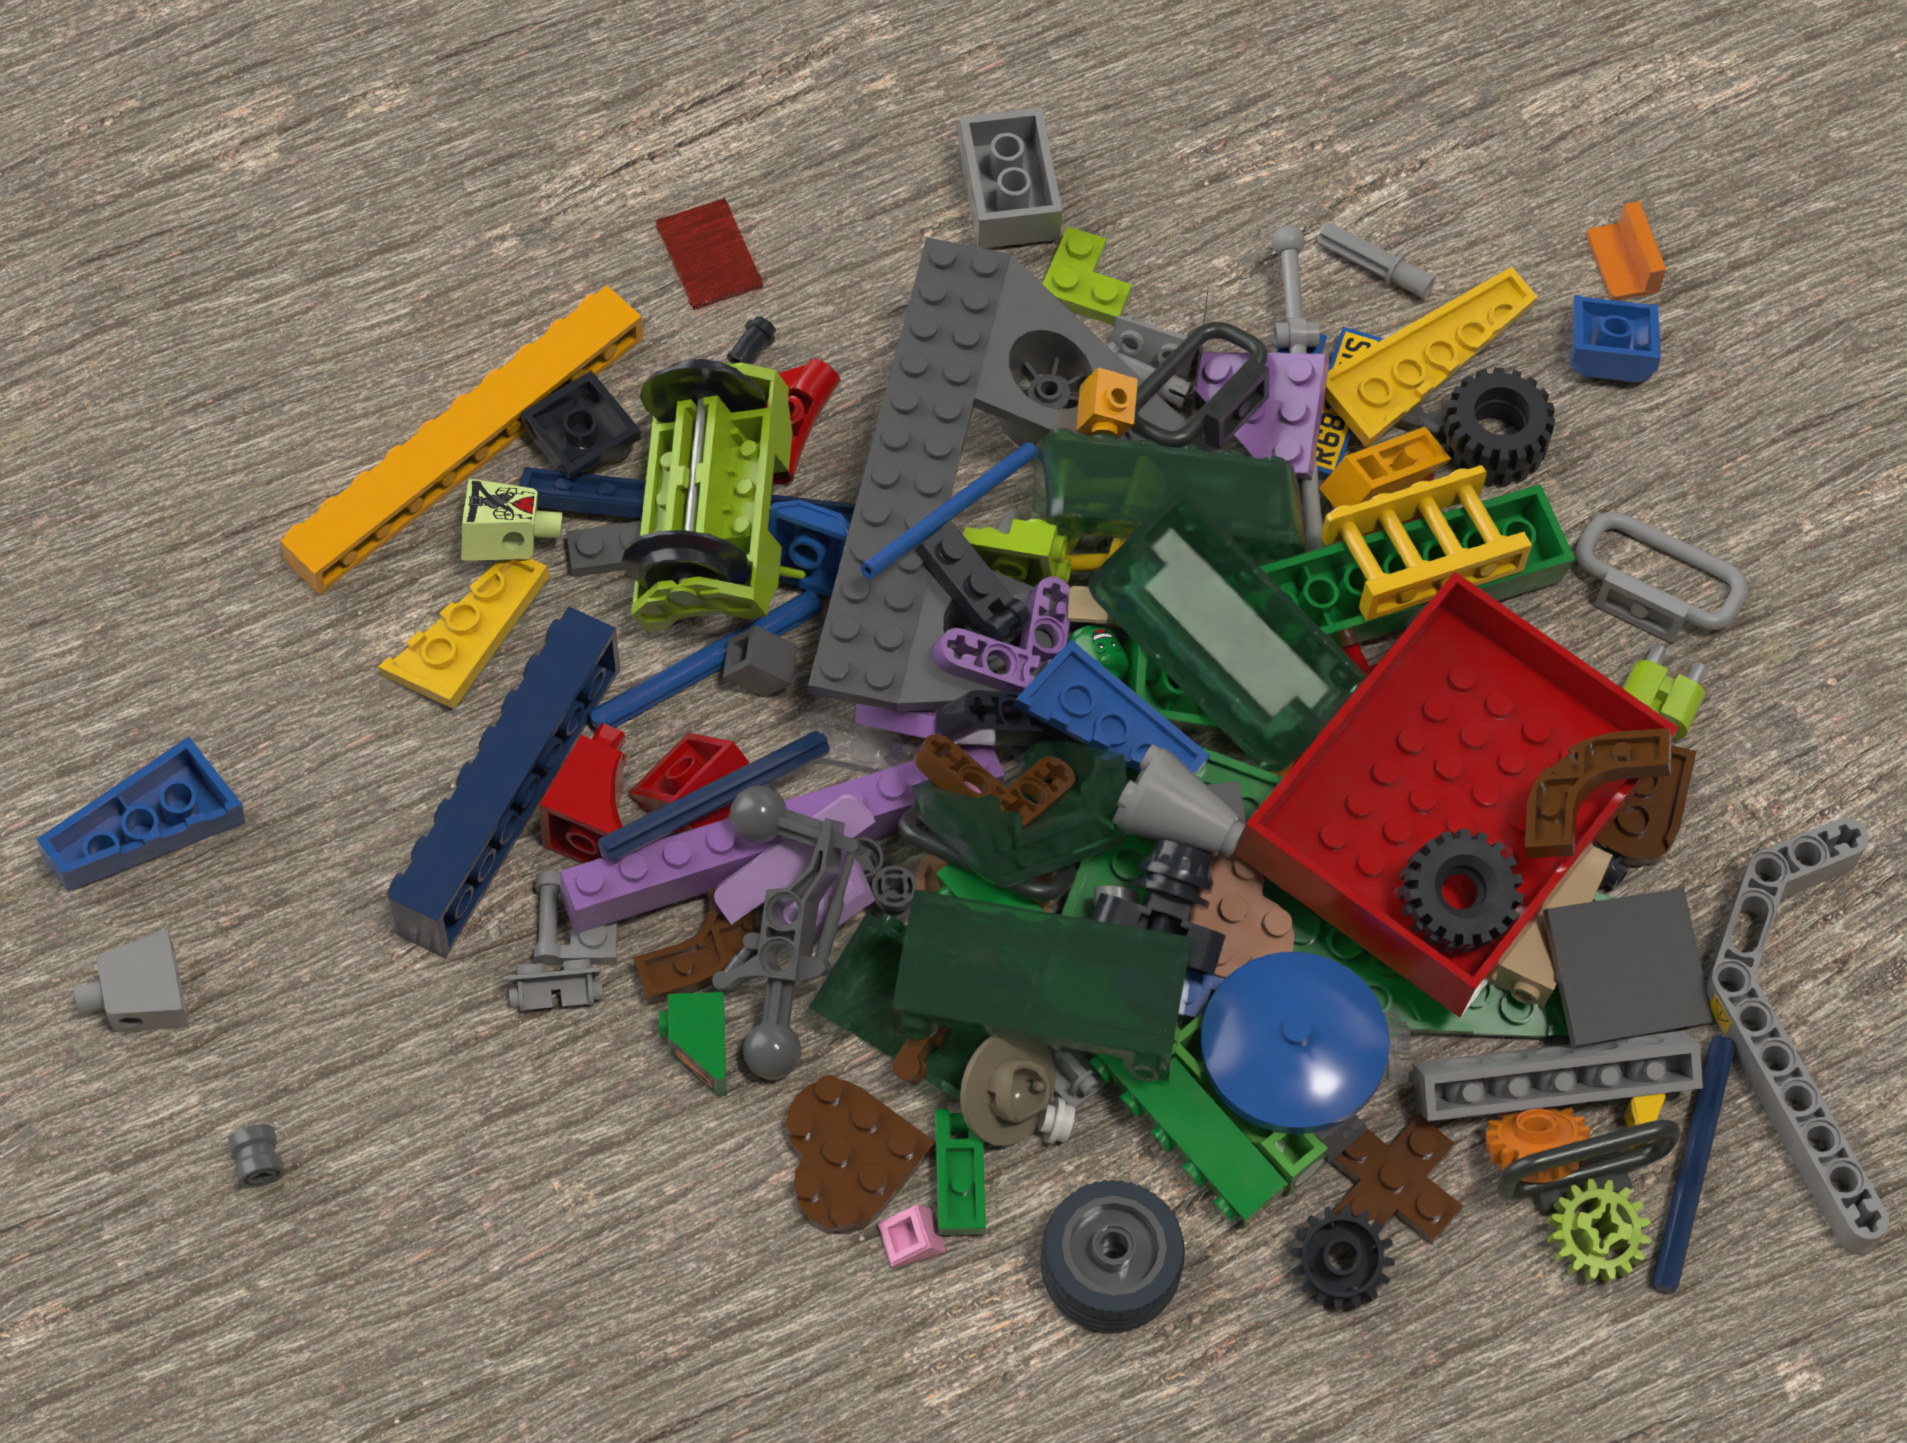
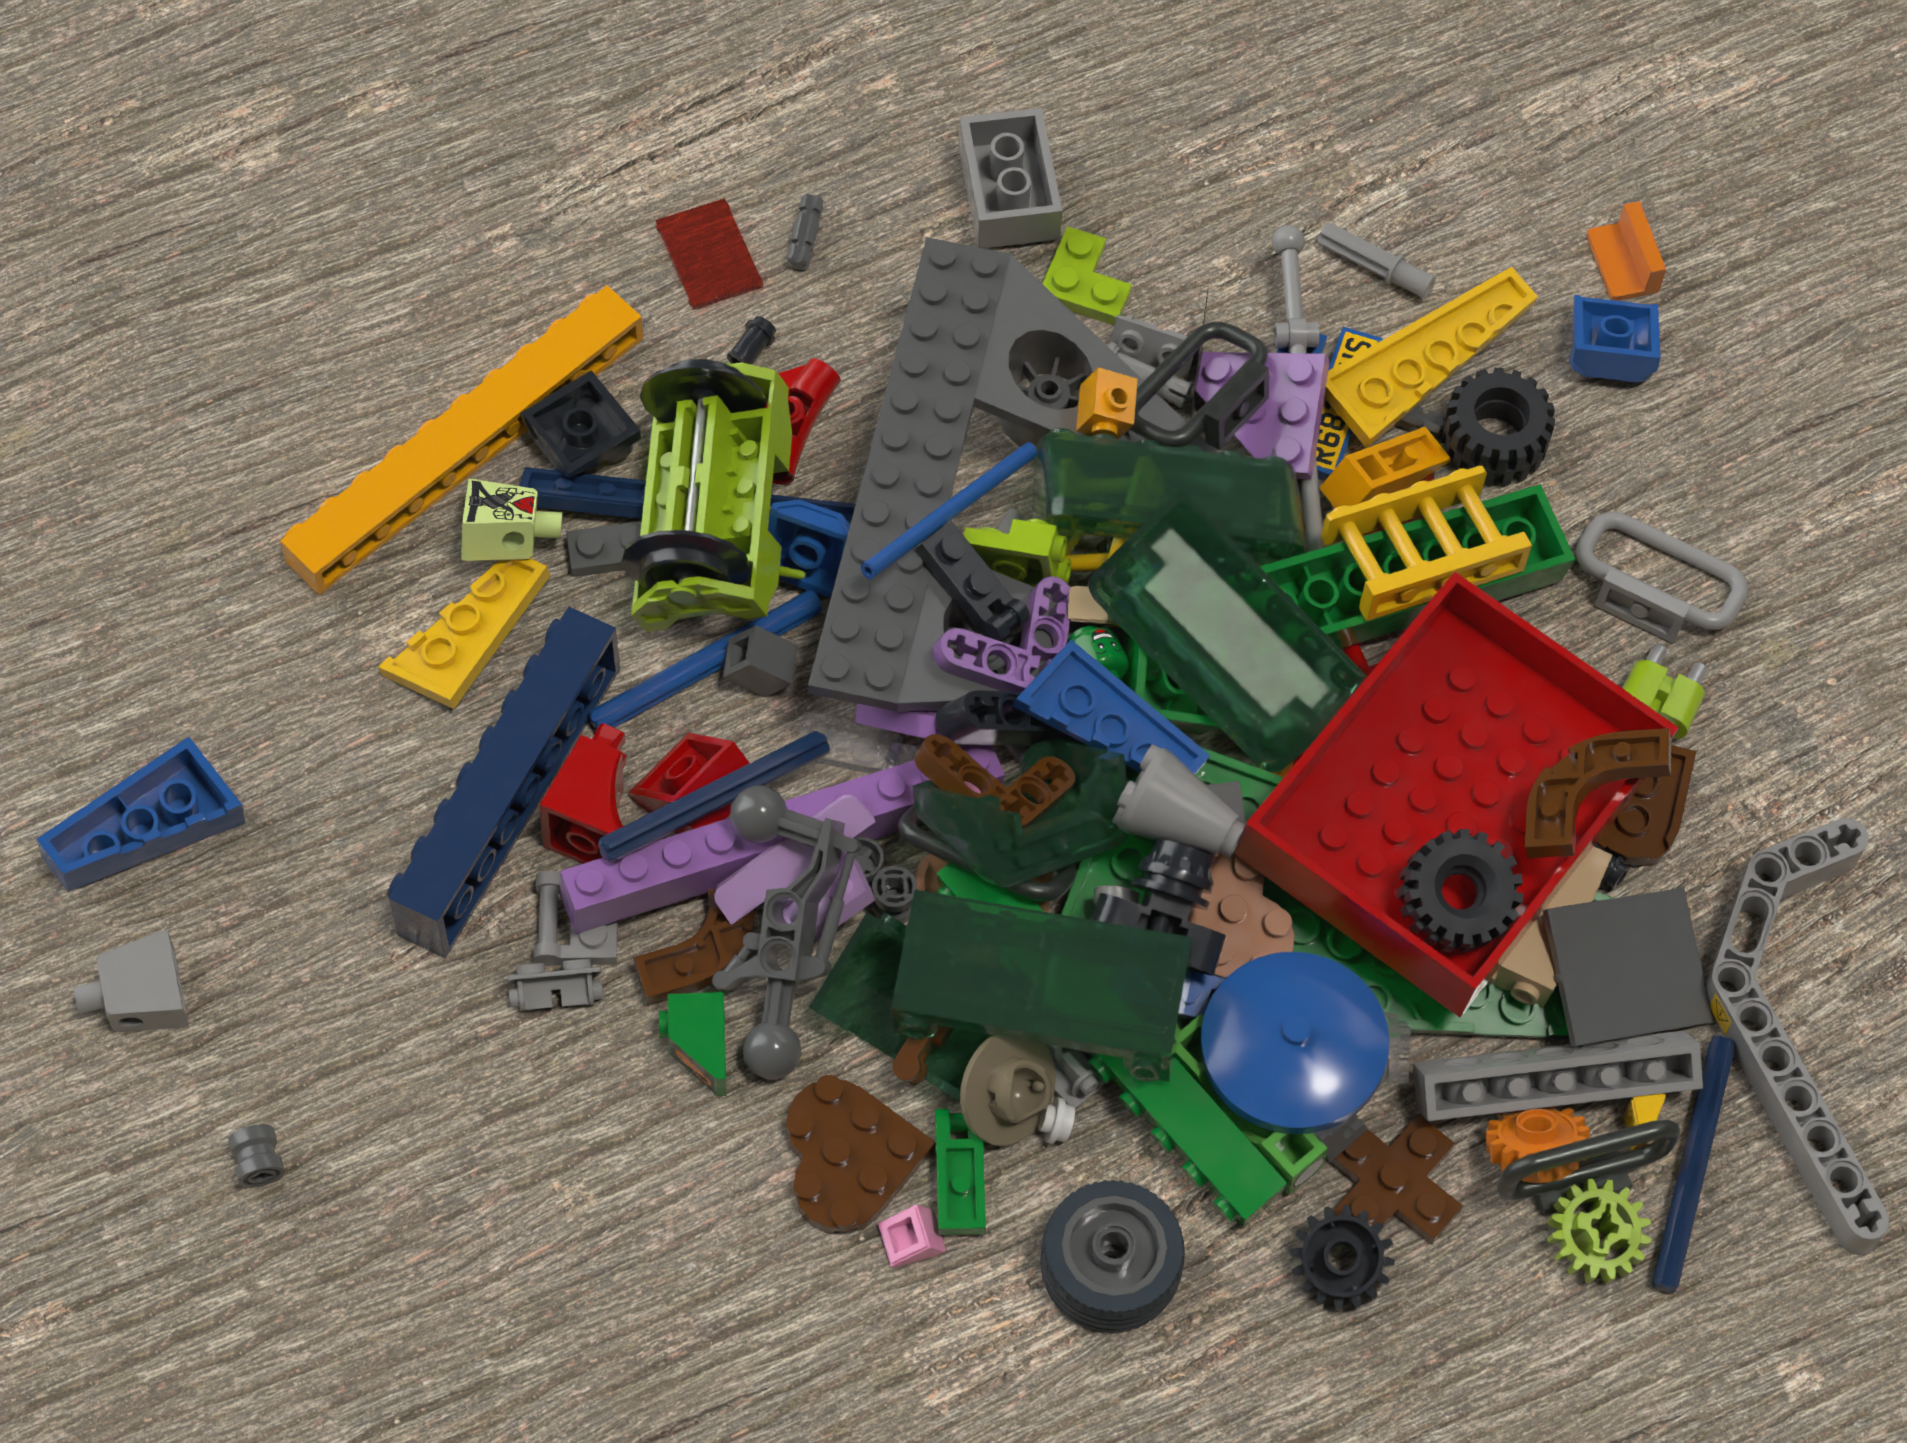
(805, 232): none -> dark grey axle

